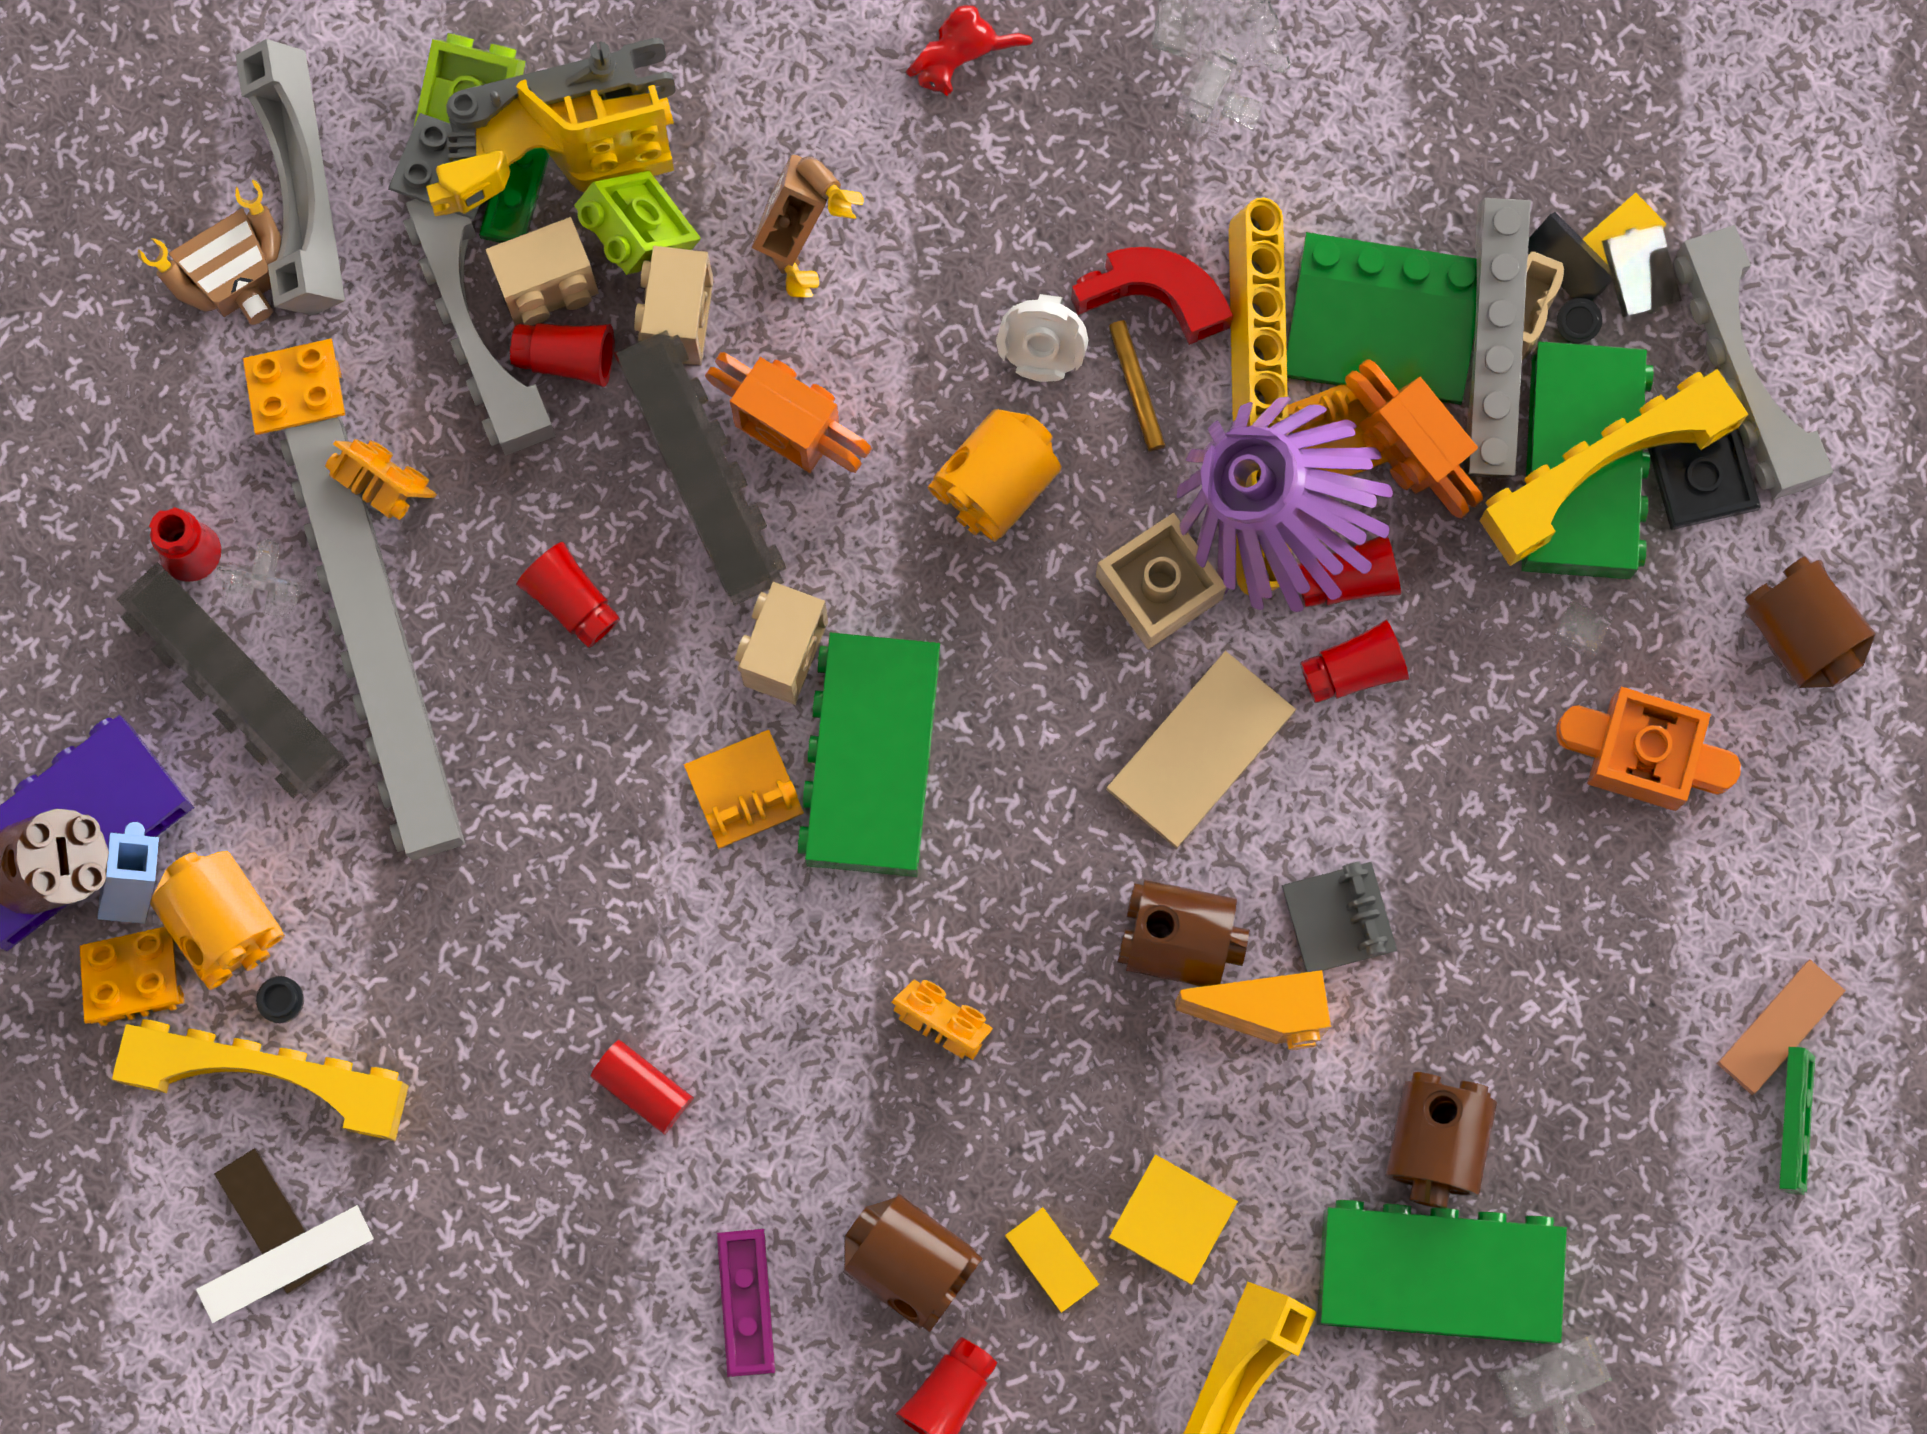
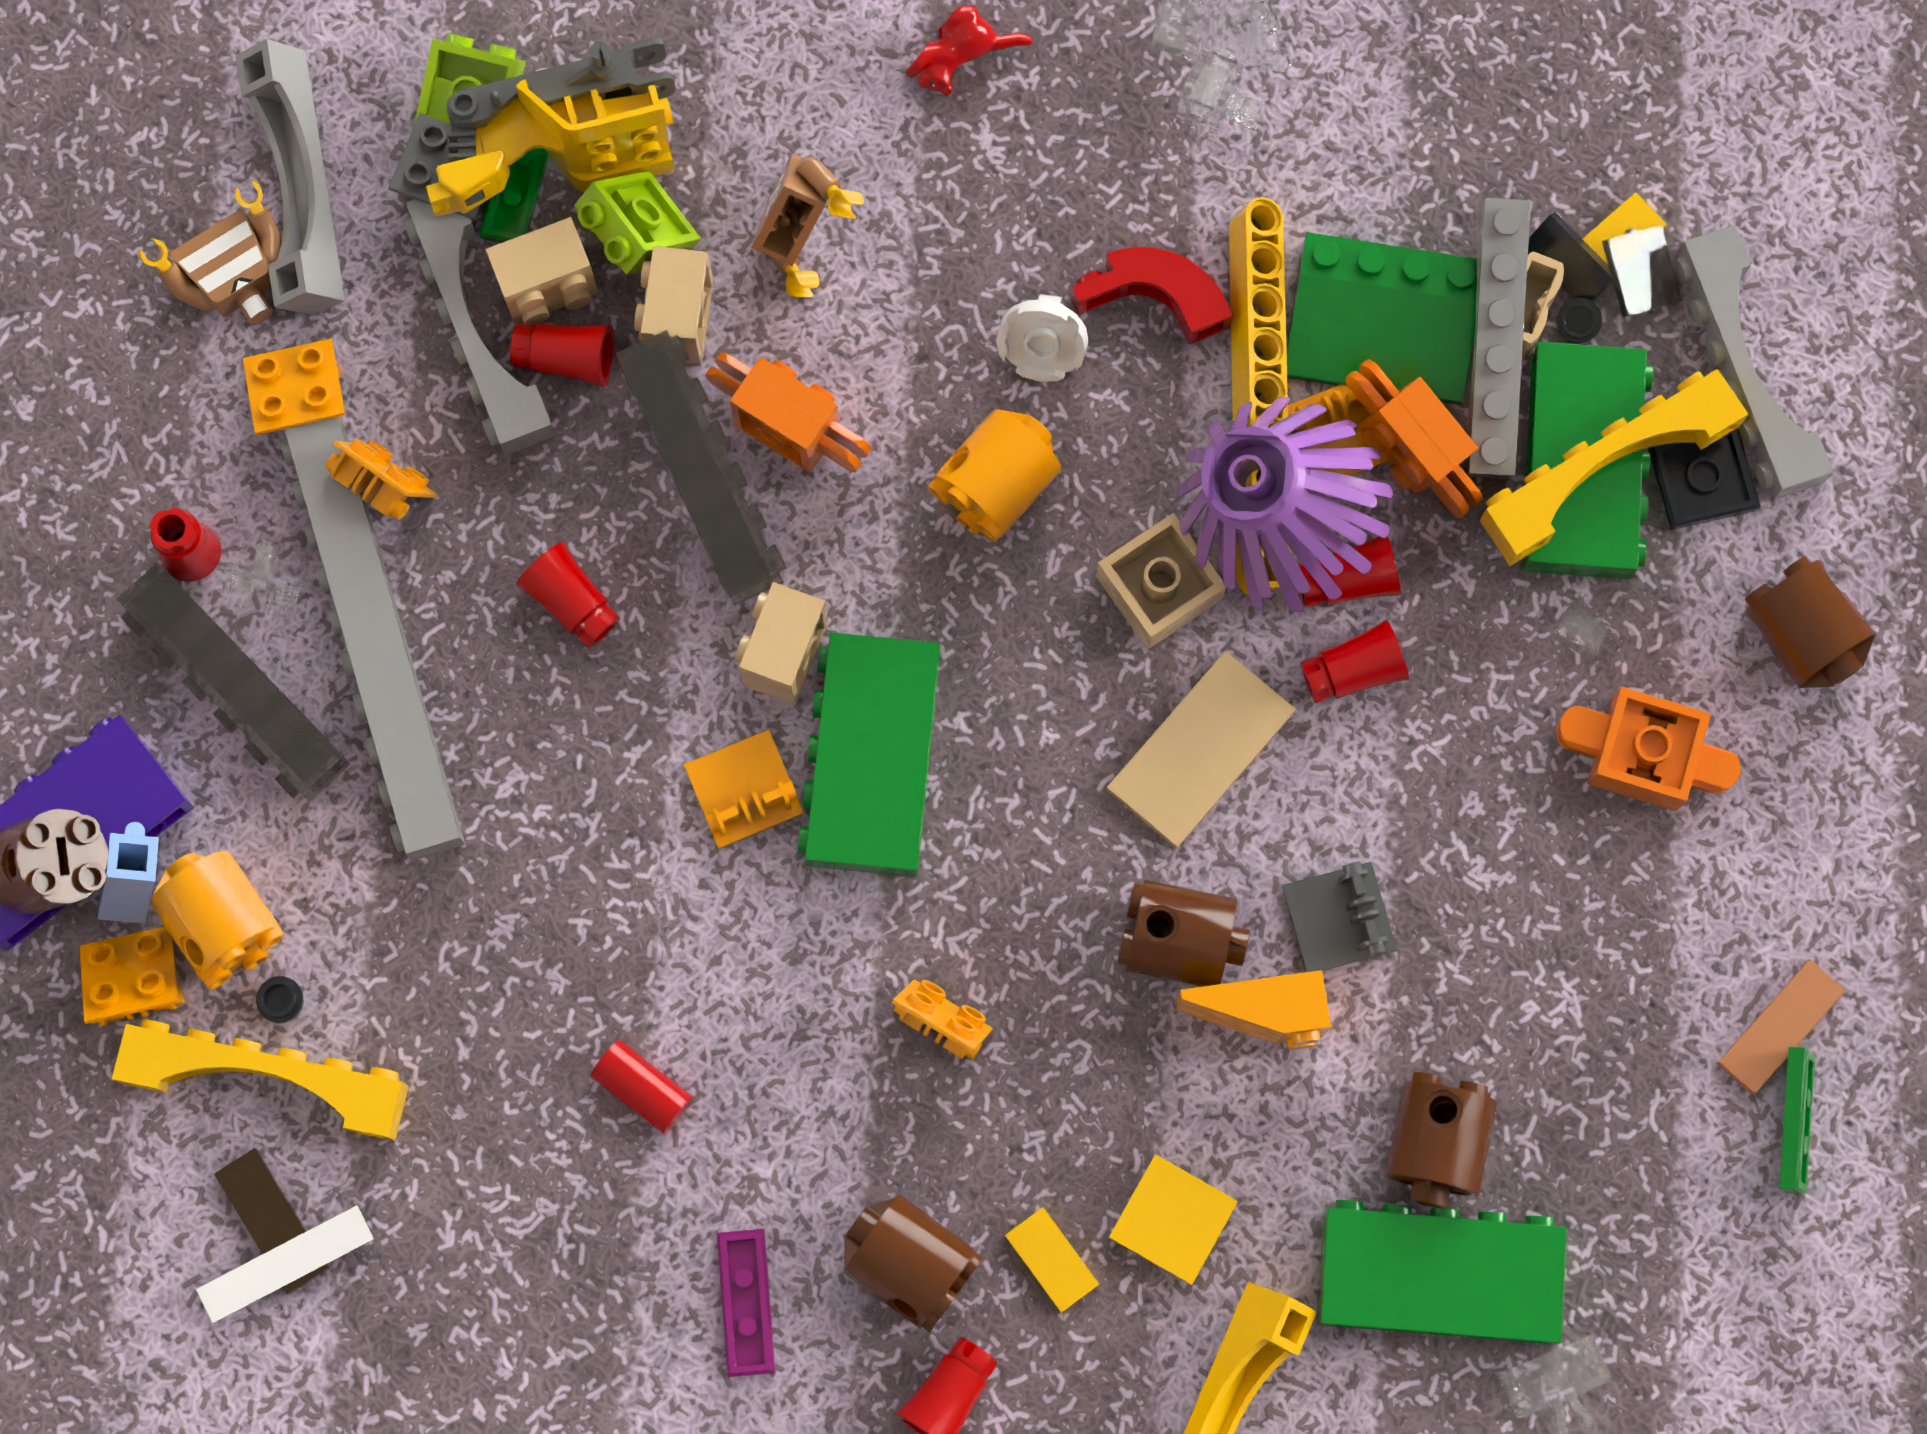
(1136, 385): pearl gold bar -> none

